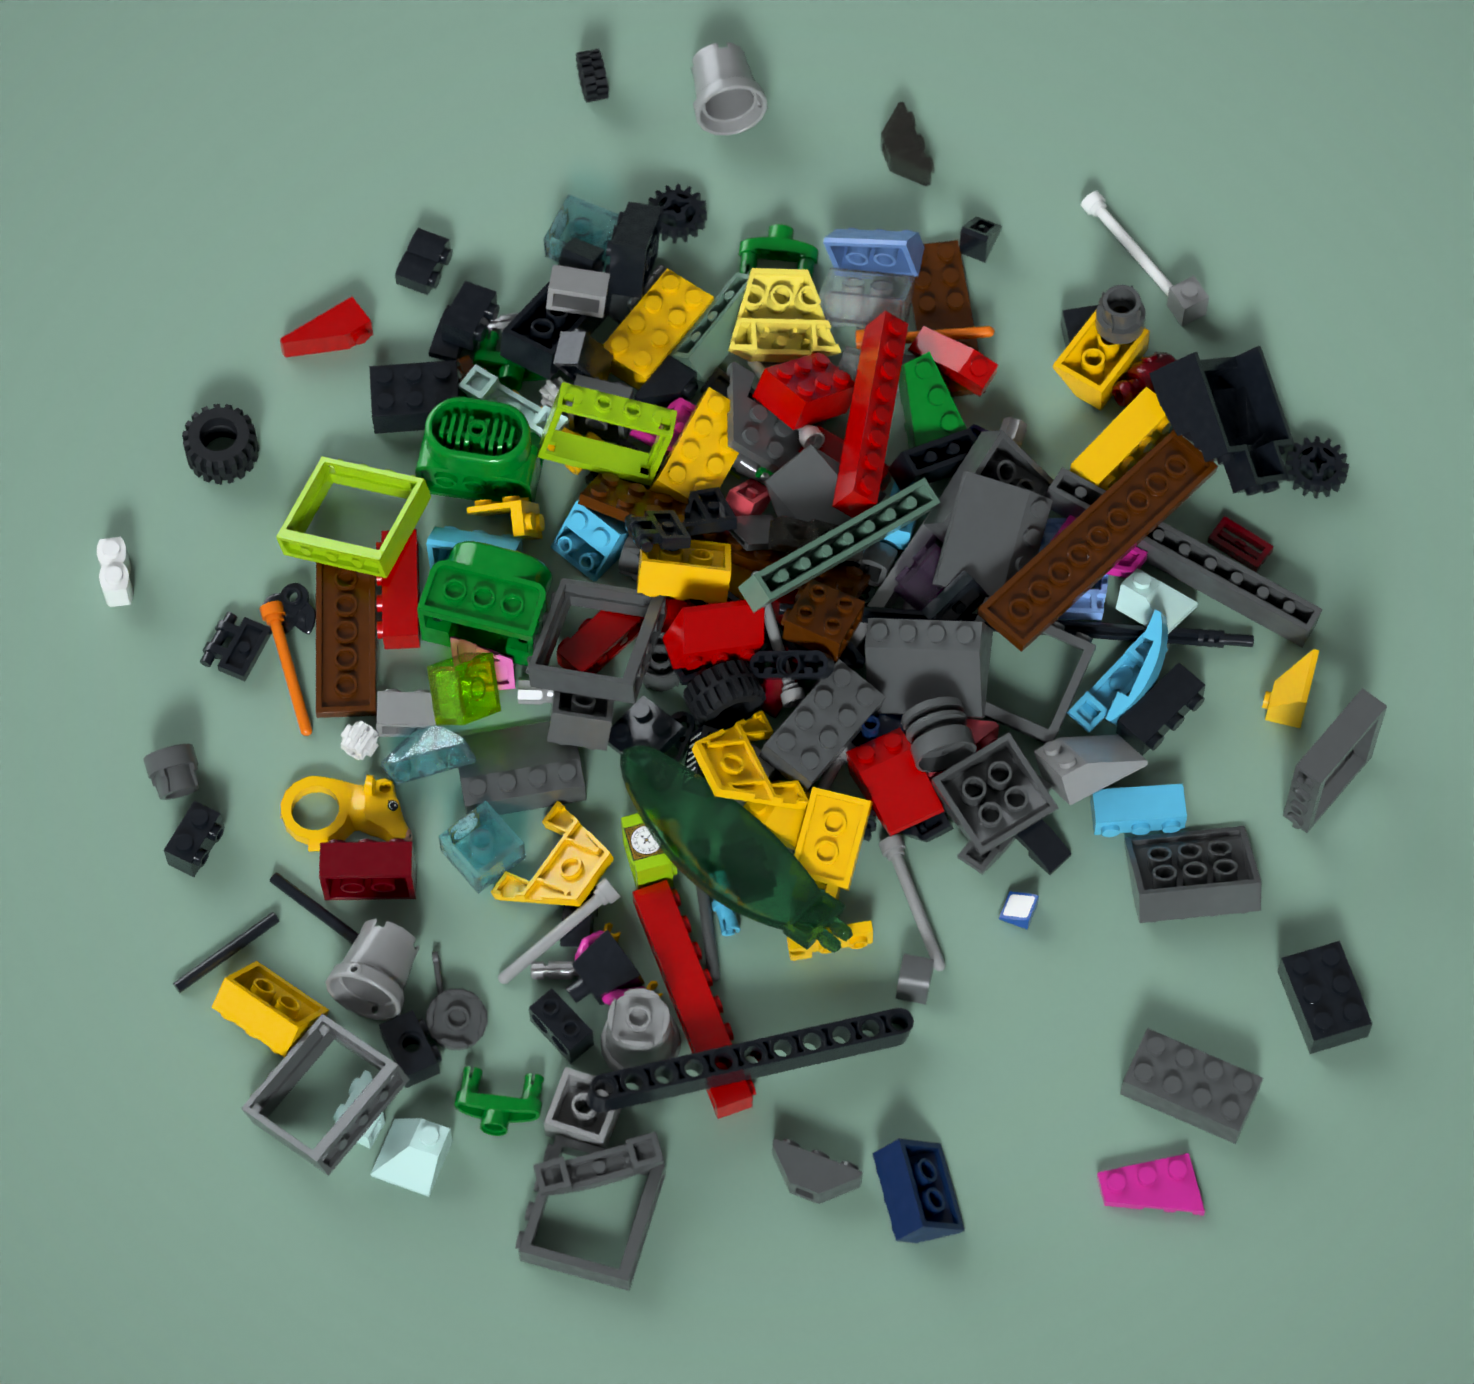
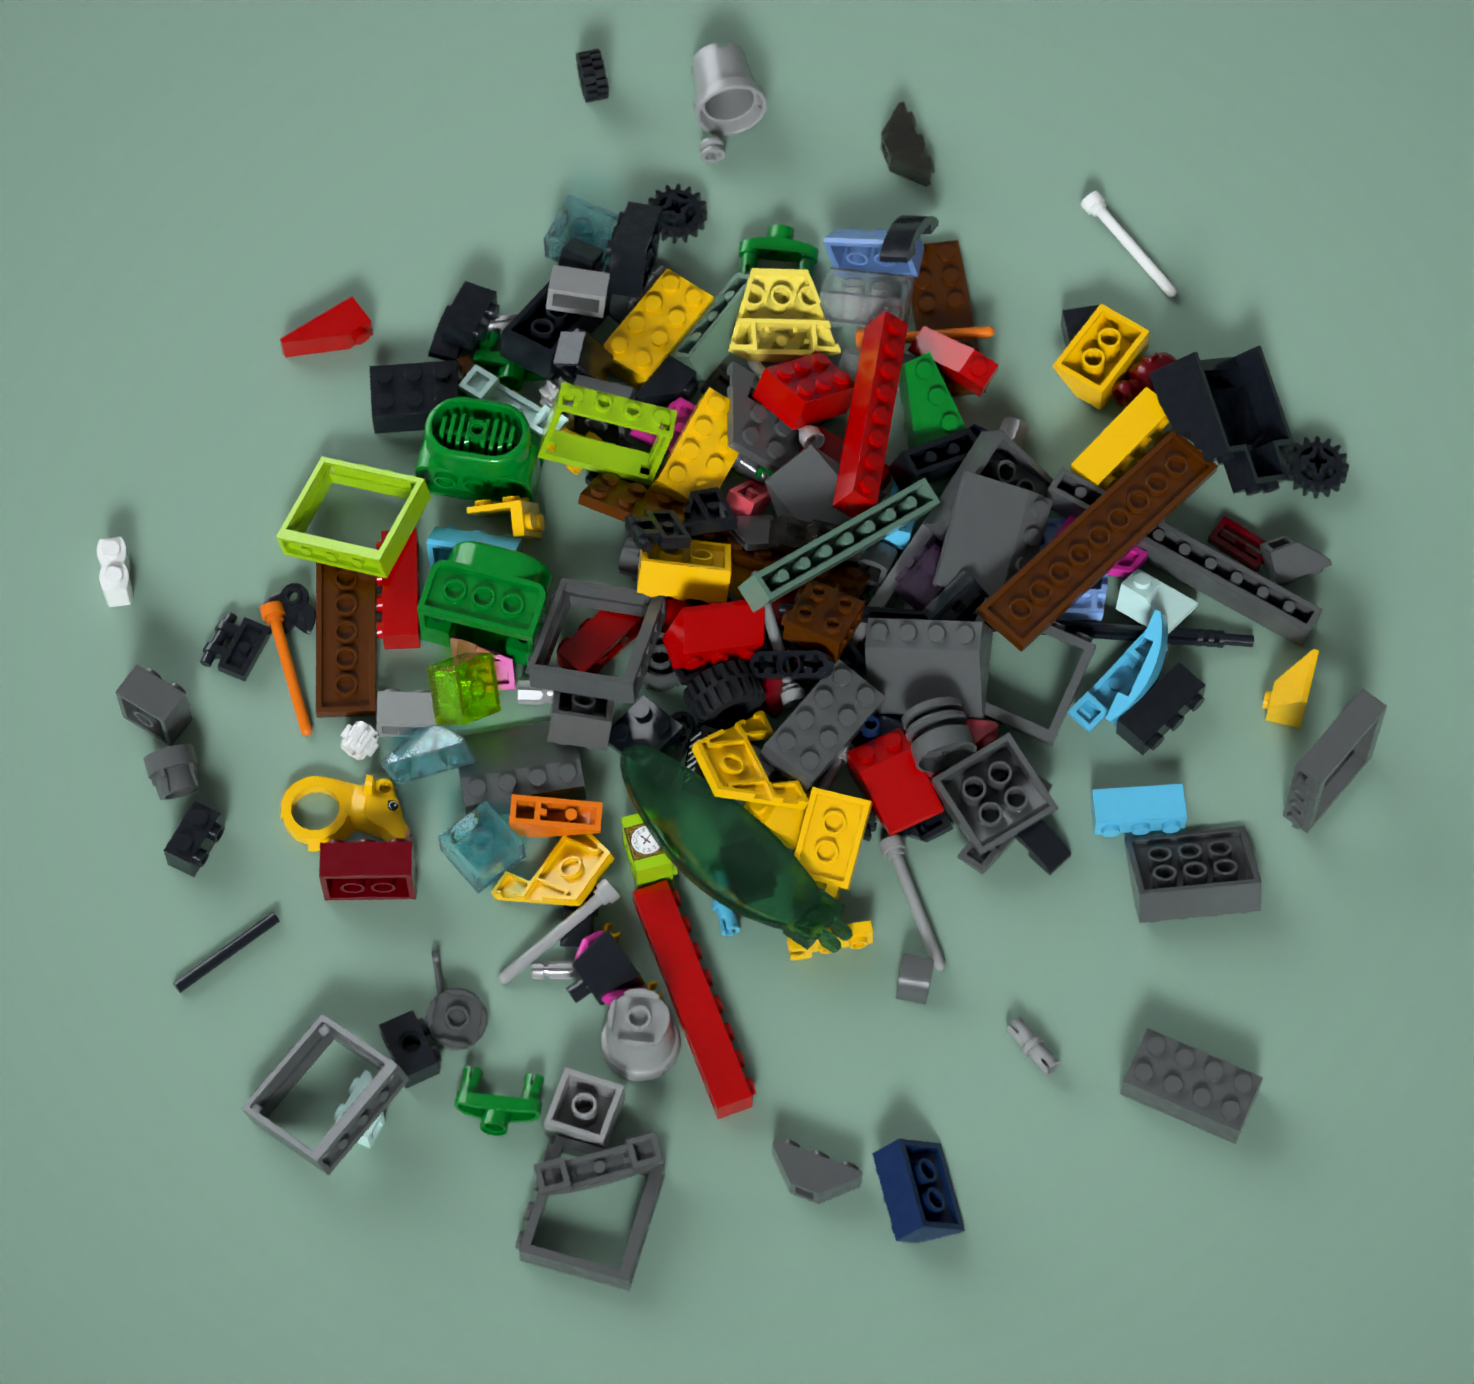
(154, 704): none -> dark grey brick
(215, 424): black tyre -> none
(267, 1007): yellow slope -> none
(314, 907): black bar -> none
(374, 971): light grey piece -> none
(413, 1154): light aqua slope -> none
(422, 261): black brick -> none
(553, 816): none -> orange slope
(561, 1025): black brick -> none
(590, 540): medium azure slope -> none
(708, 934): dark grey piece -> none
(712, 150): none -> light grey bush
(740, 1069): black beam -> none
(902, 235): none -> black slope
(978, 238): black slope -> none
(1019, 909): slope -> none
(1033, 1046): none -> light grey pin
(1086, 764): light grey slope -> none
(1120, 315): dark grey piece -> none
(1153, 1184): dark pink wing -> none
(1187, 301): light grey brick -> none
(1289, 559): none -> dark grey slope
(1324, 997): black brick -> none

